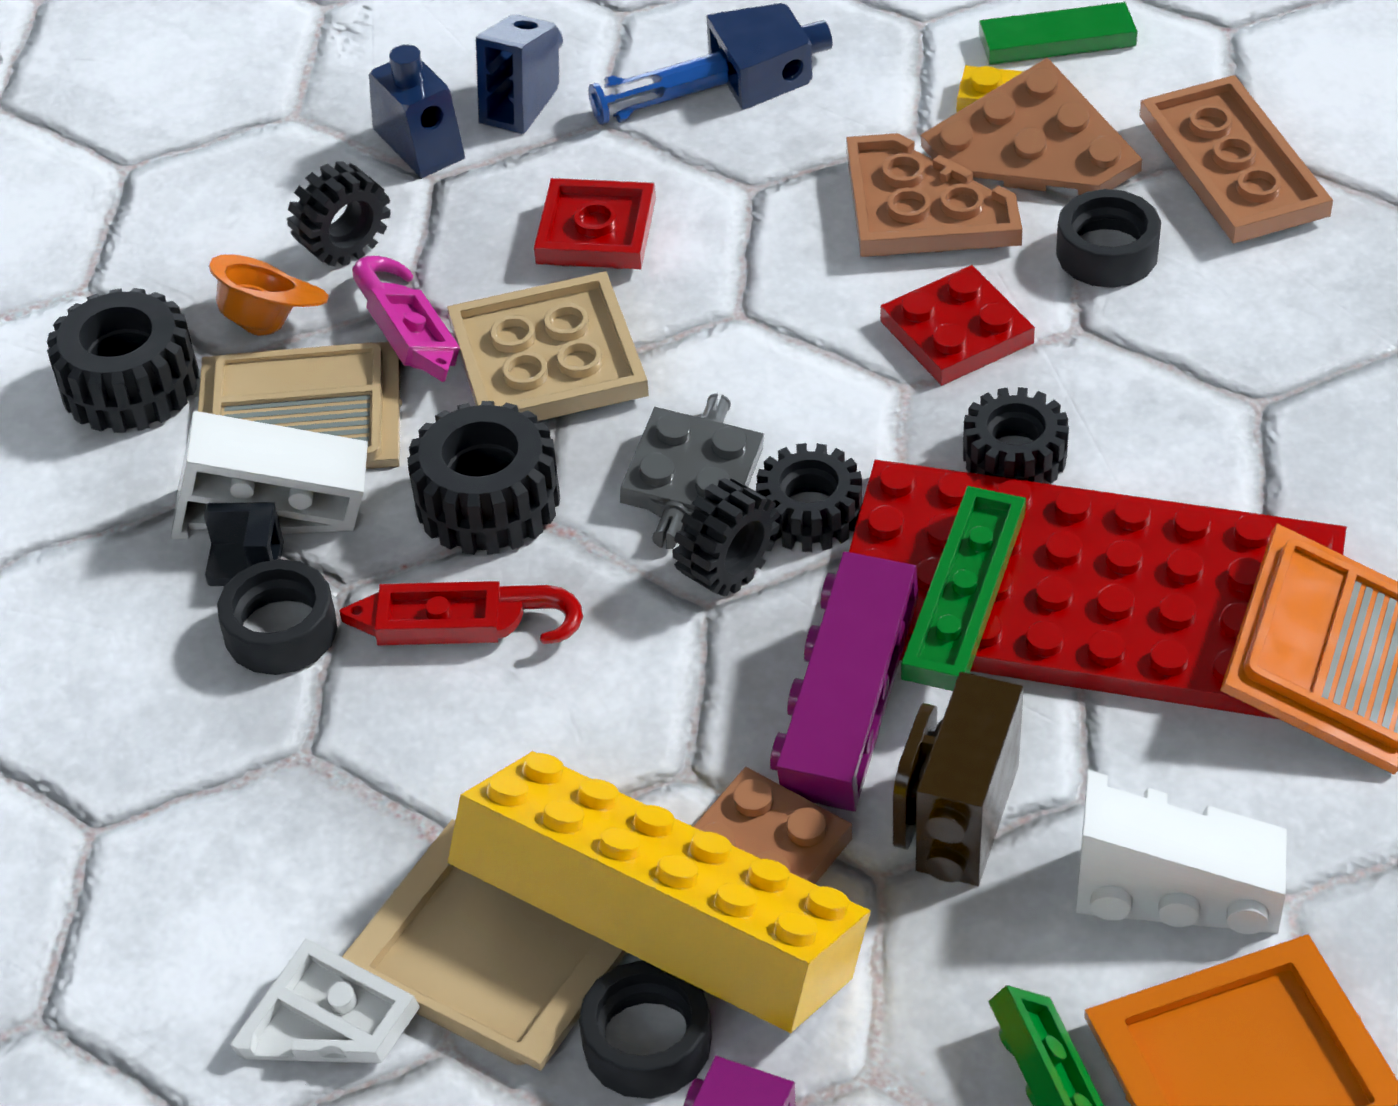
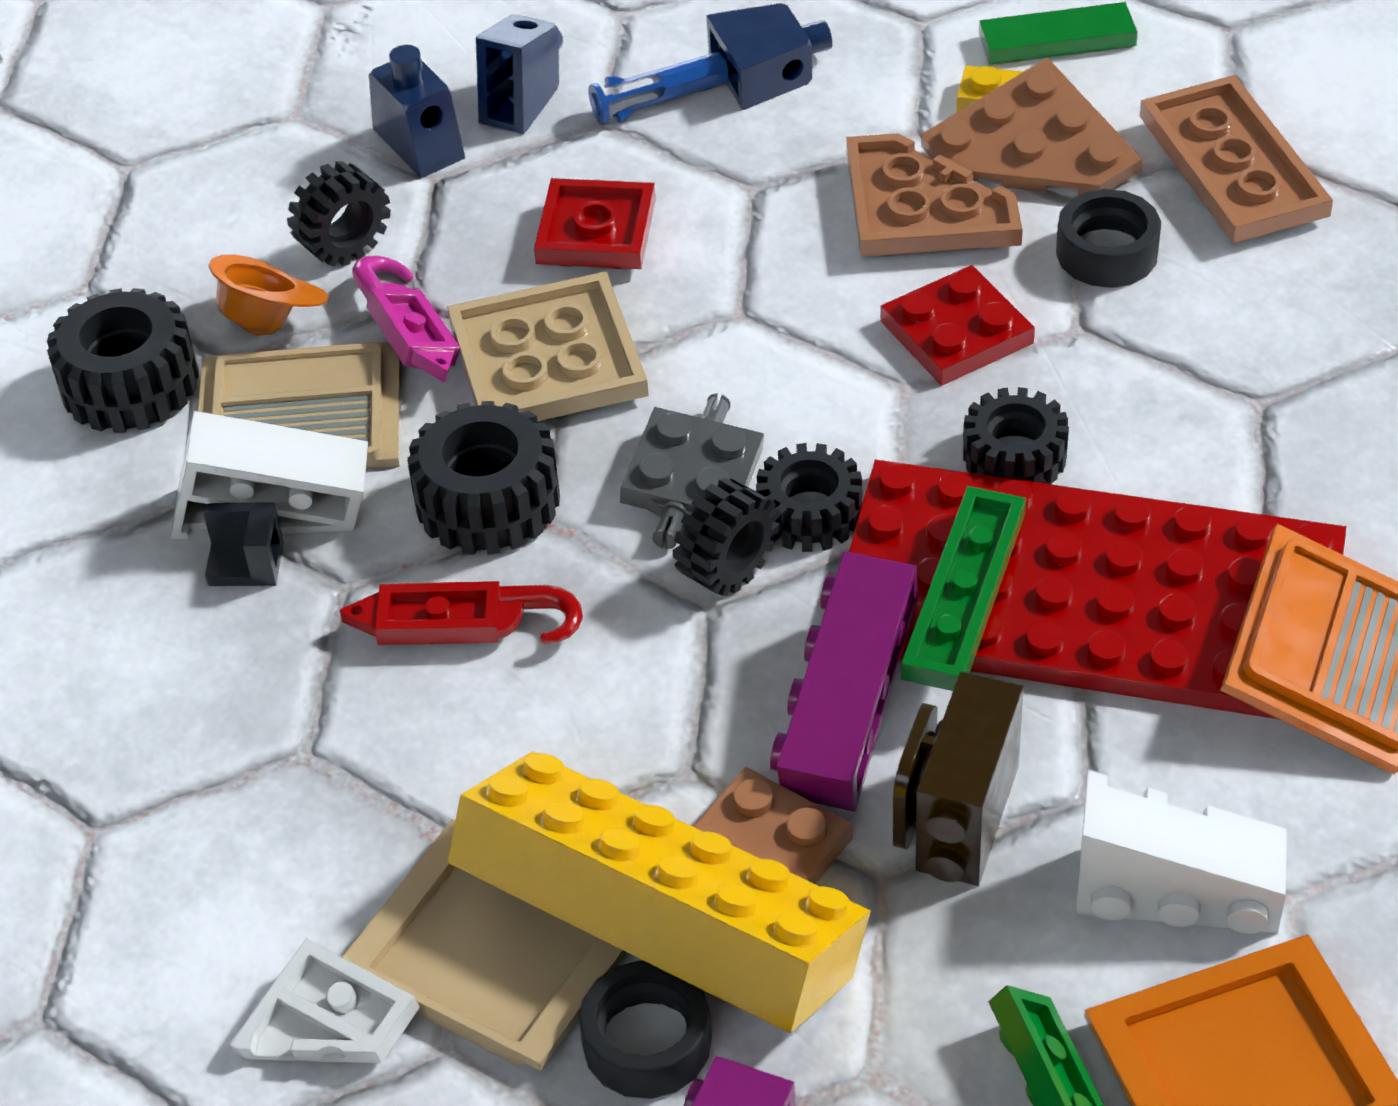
(272, 583): black tyre -> none

